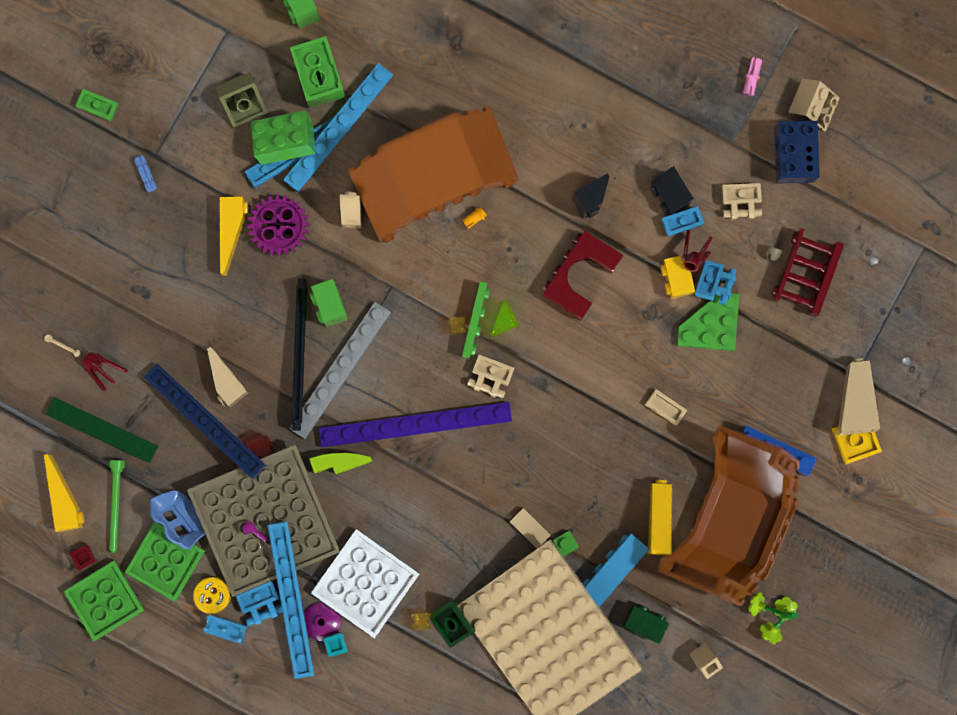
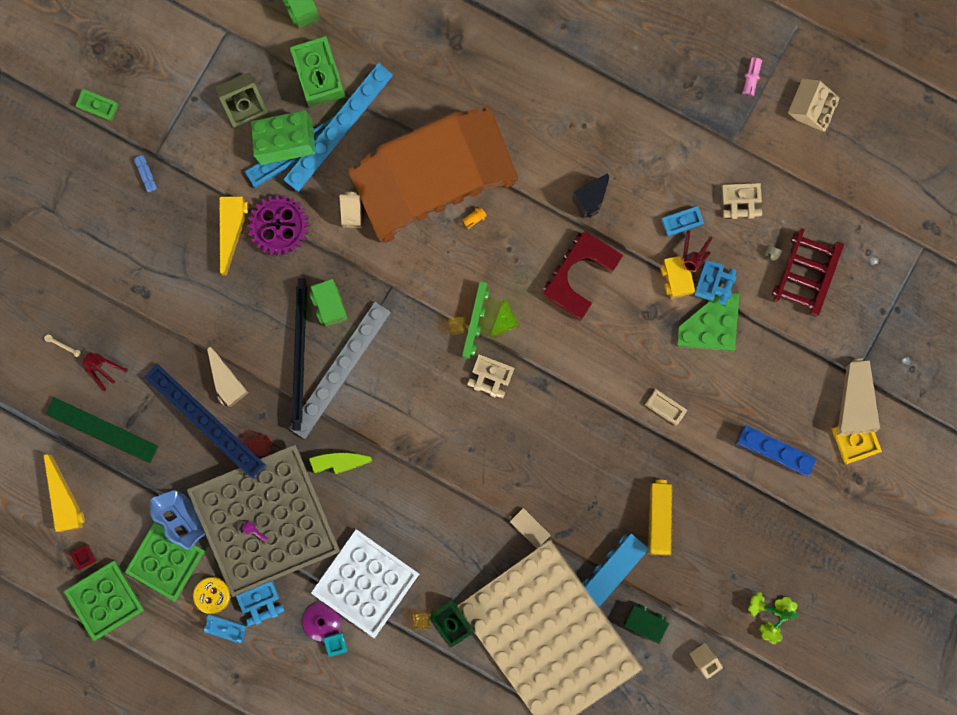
(116, 467): bright green piece -> none
(291, 600): dark azure plate -> none
(415, 425): dark purple plate -> none
(565, 543): bright green plate -> none
(671, 192): black slope -> none
(740, 519): dark orange windscreen -> none
(796, 152): dark blue piece -> none

